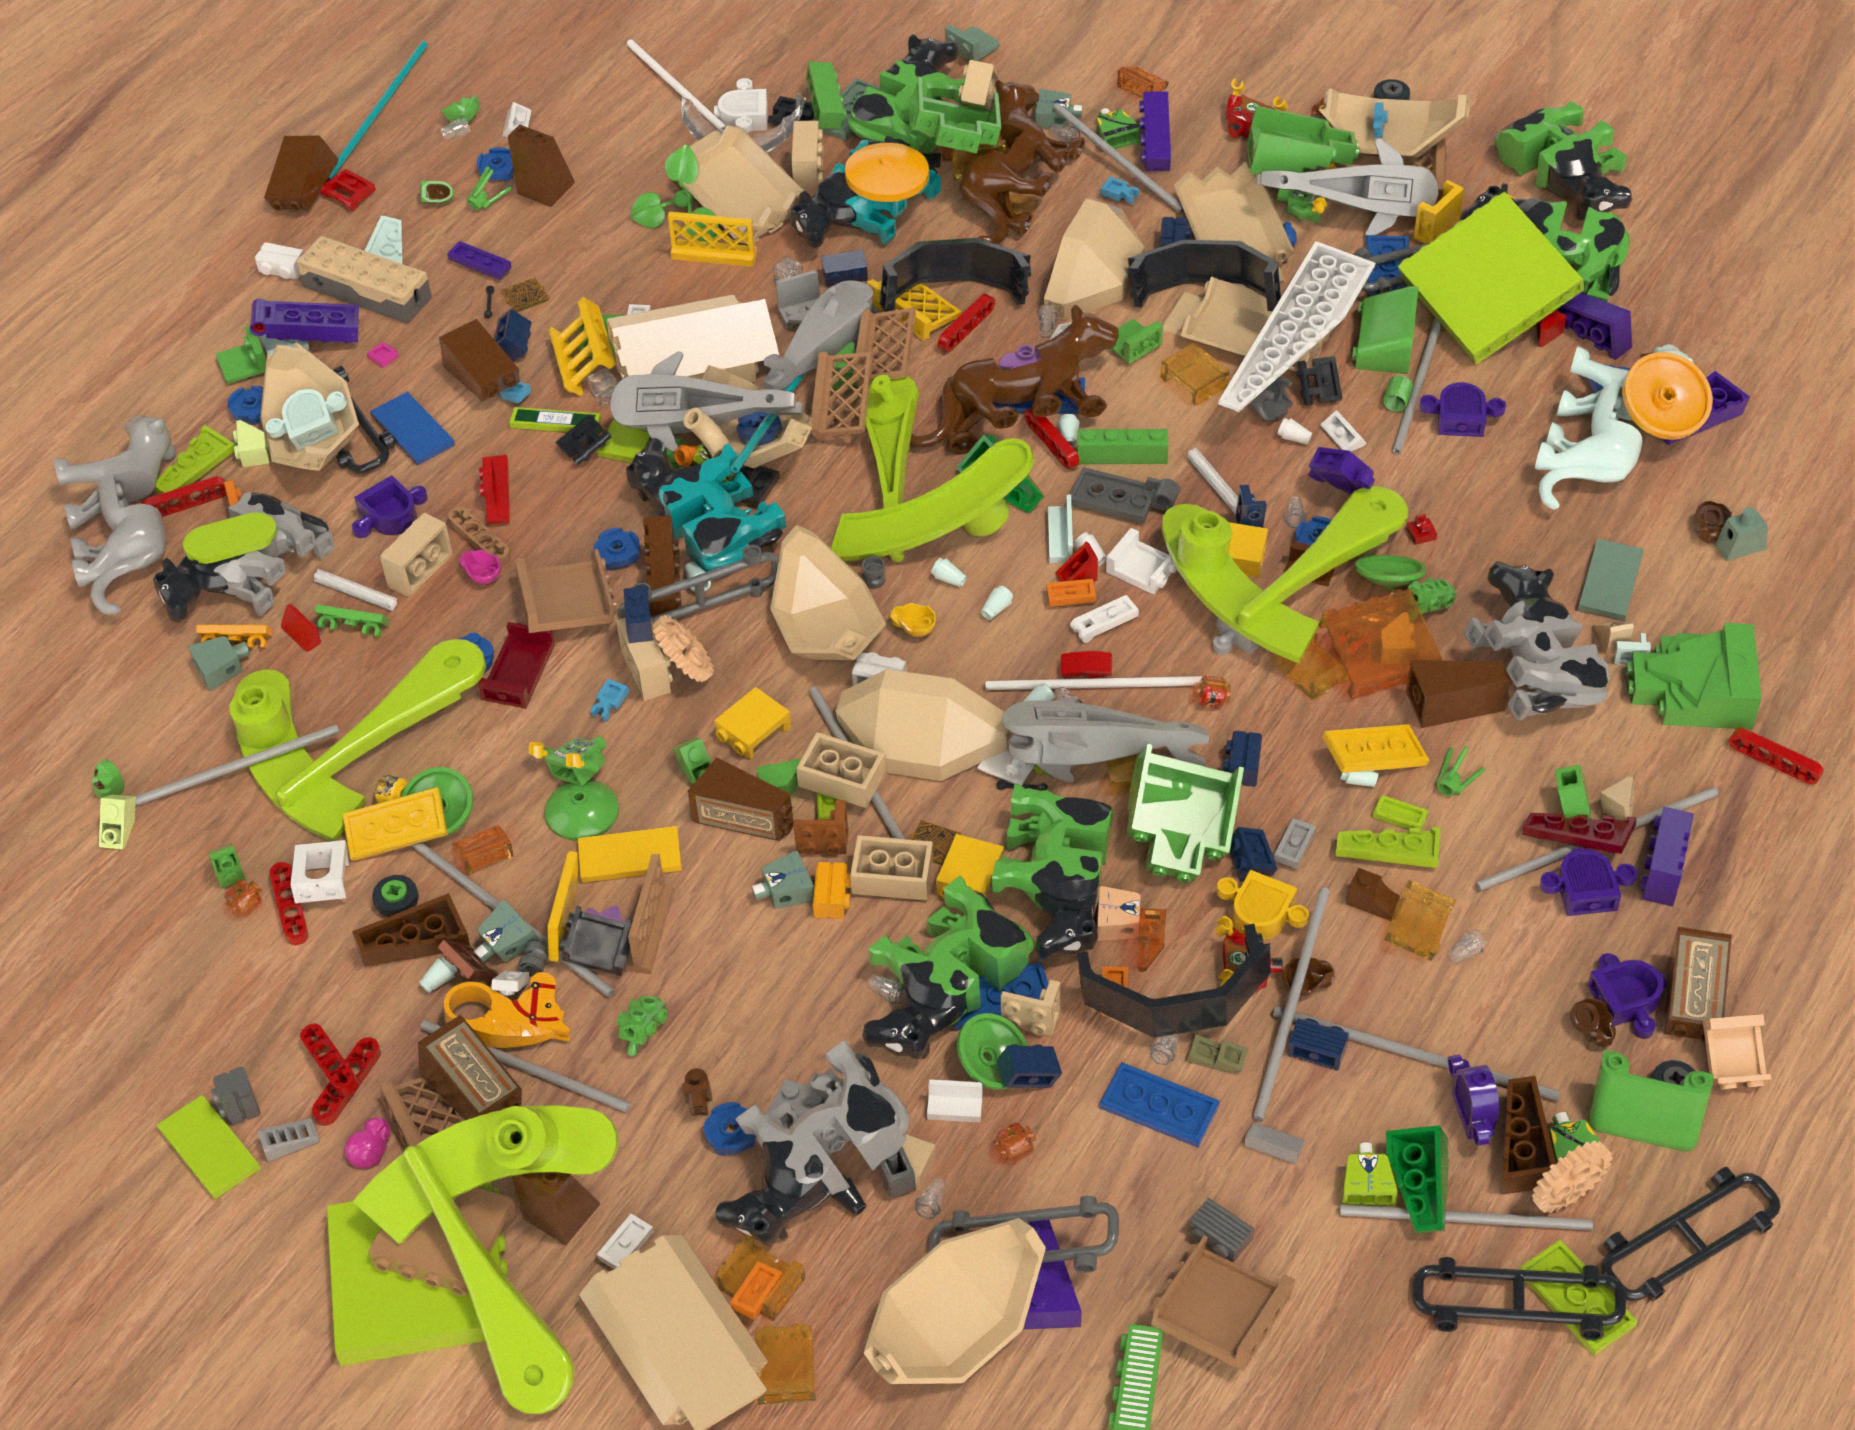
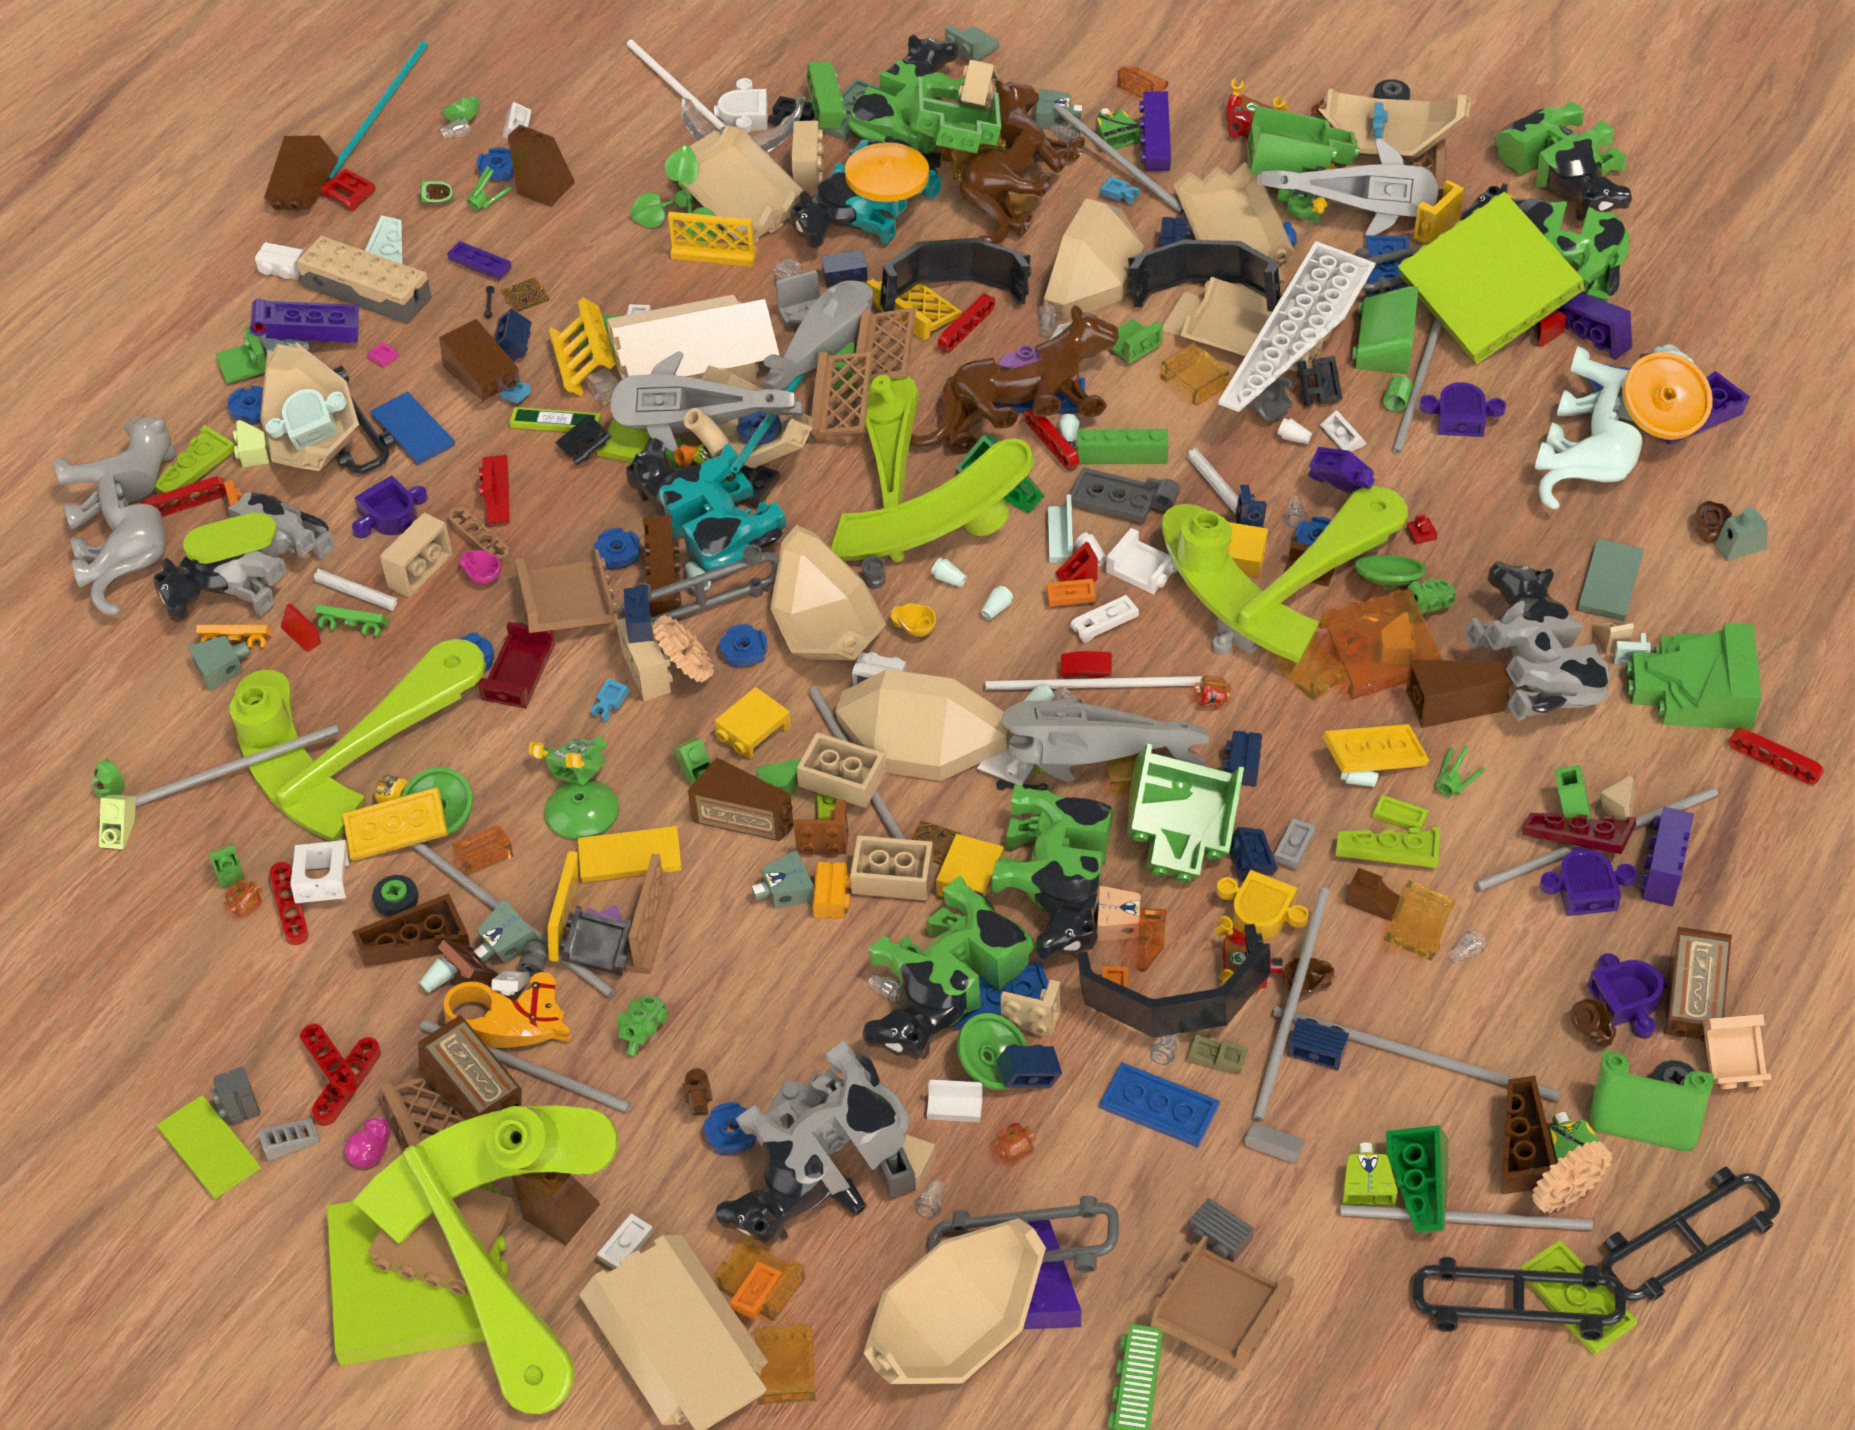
(743, 656): none -> blue plate
(1474, 1098): dark purple piece -> none

